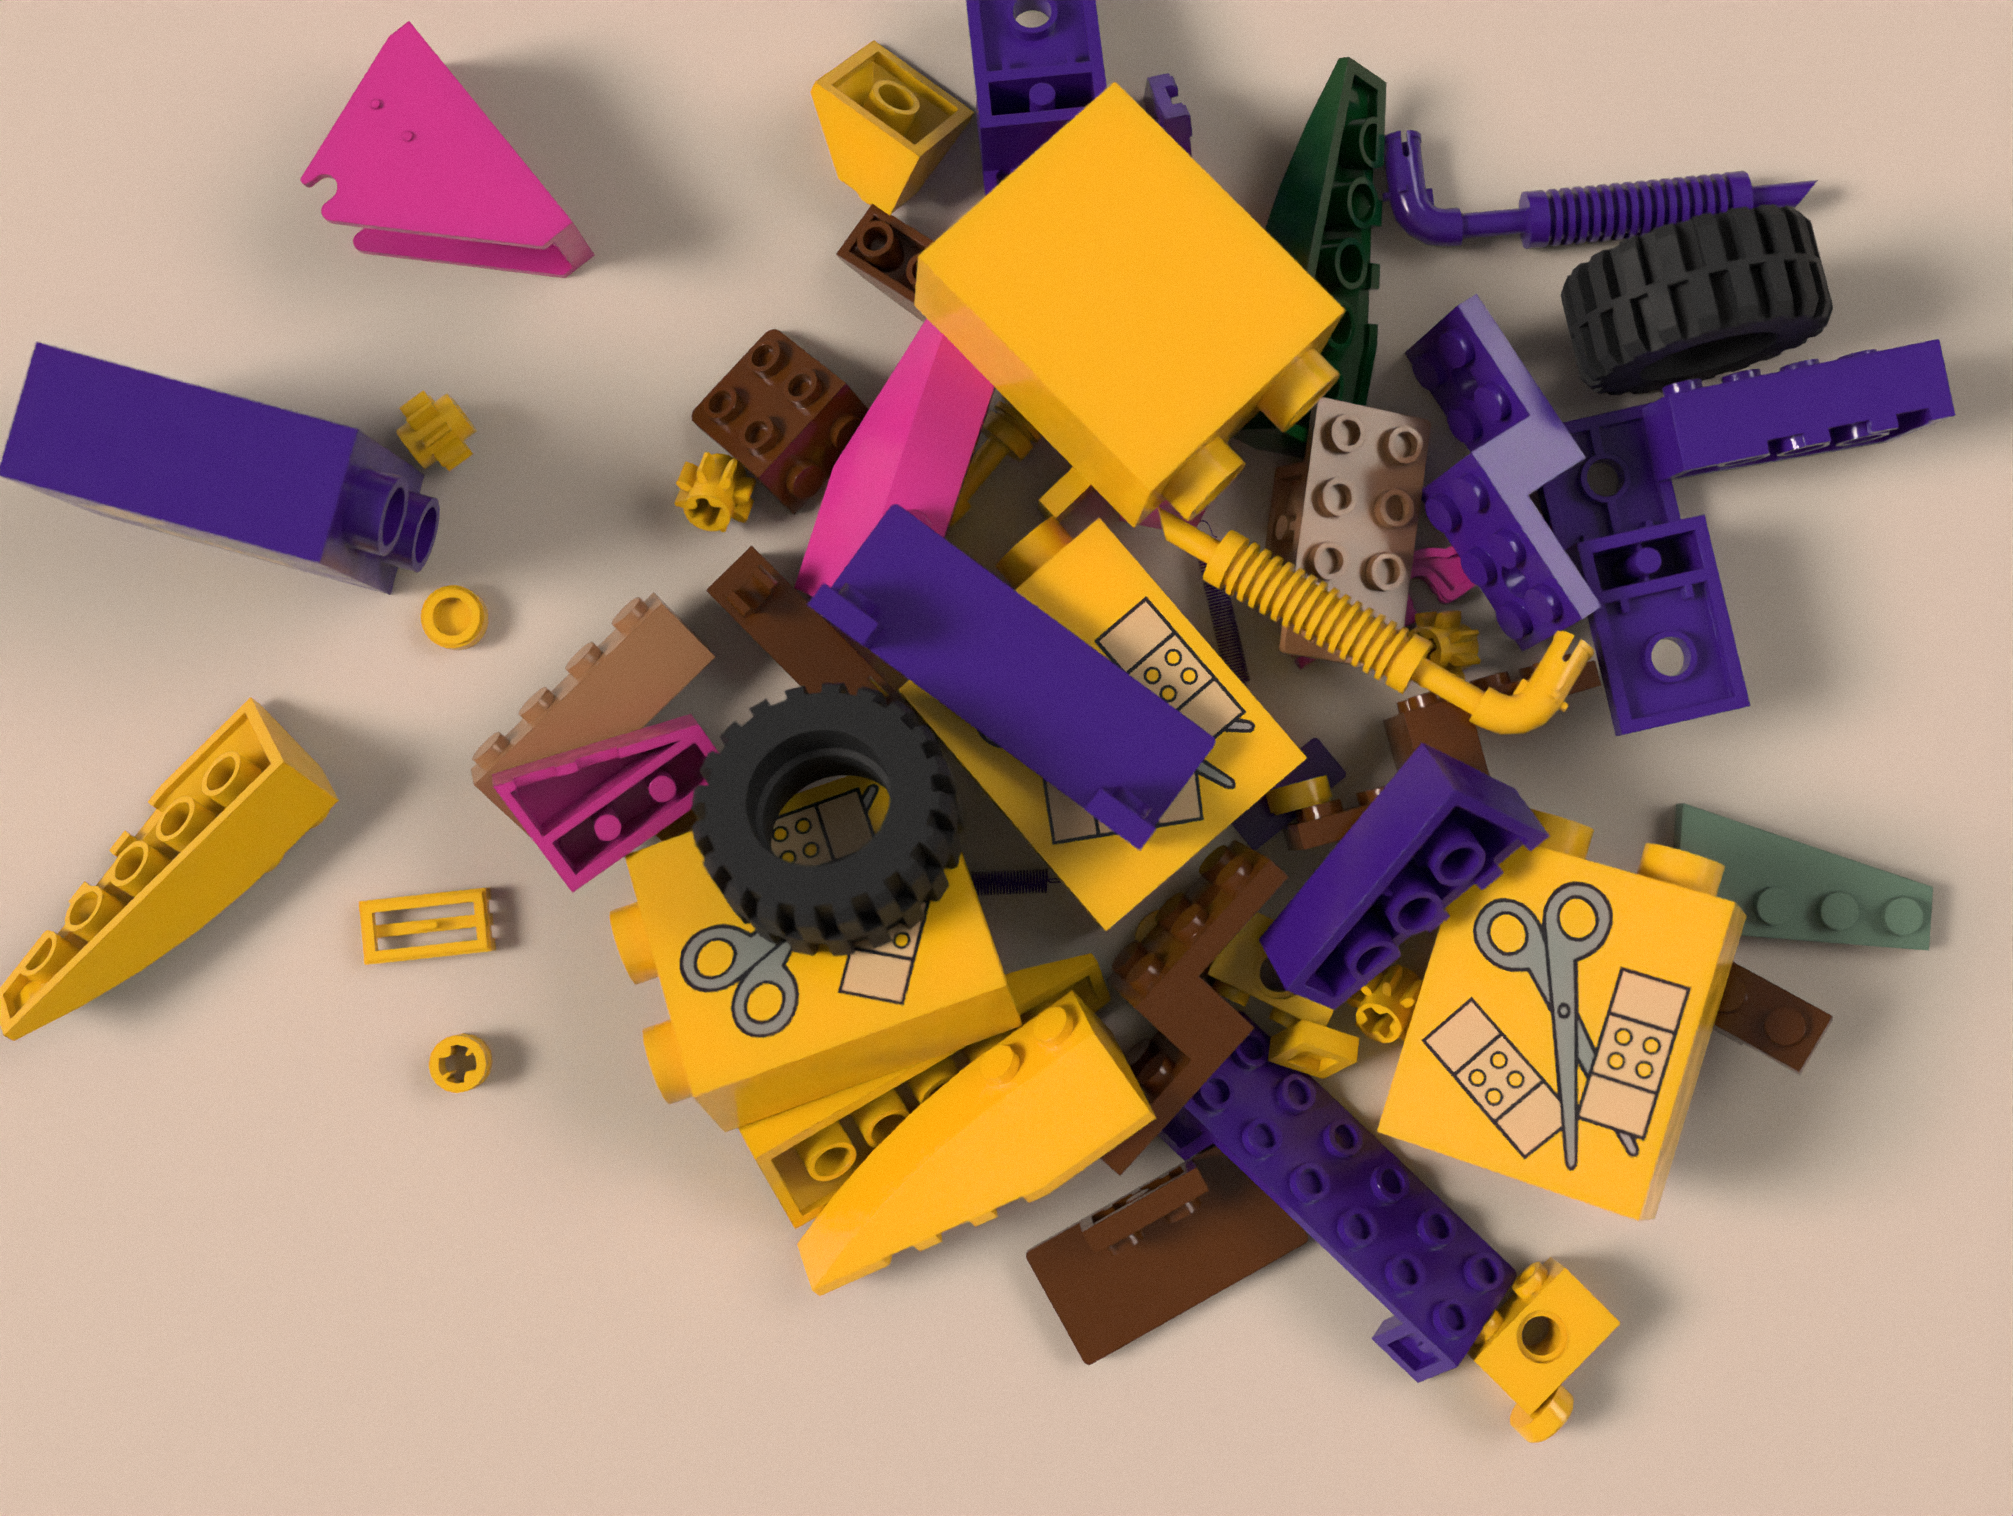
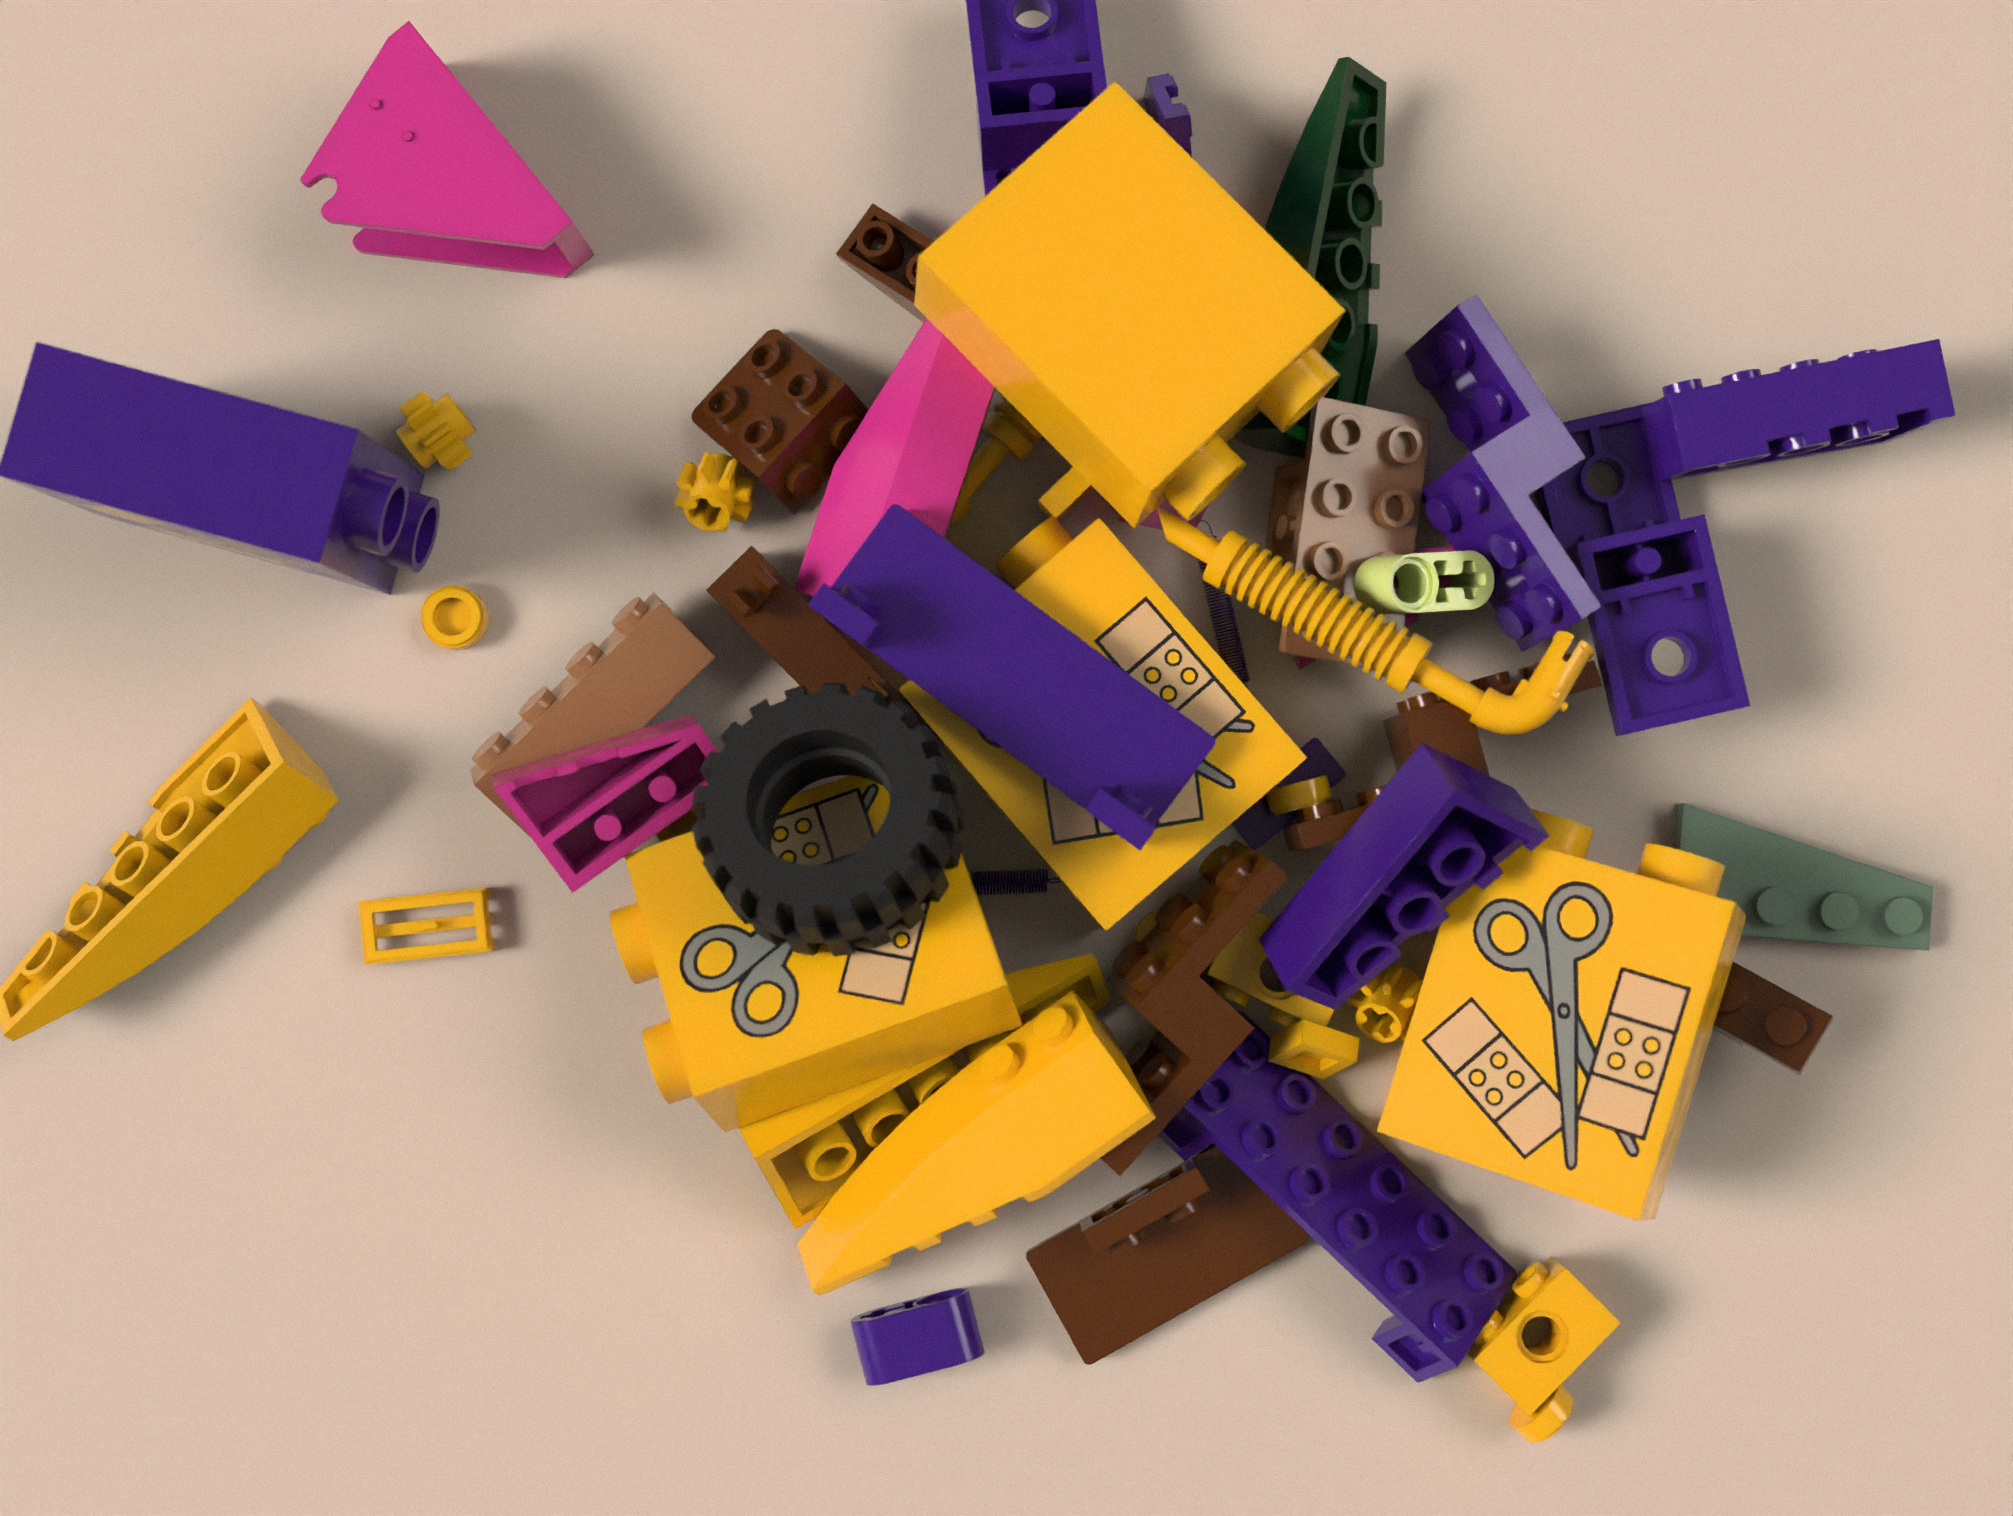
(449, 1047): yellow bush -> none
(885, 125): yellow slope -> none
(917, 1336): none -> dark purple beam
(1418, 580): none -> yellowish green beam
(1454, 643): yellow gear -> none
(1569, 214): dark purple piece -> none
(1696, 299): black tyre -> none

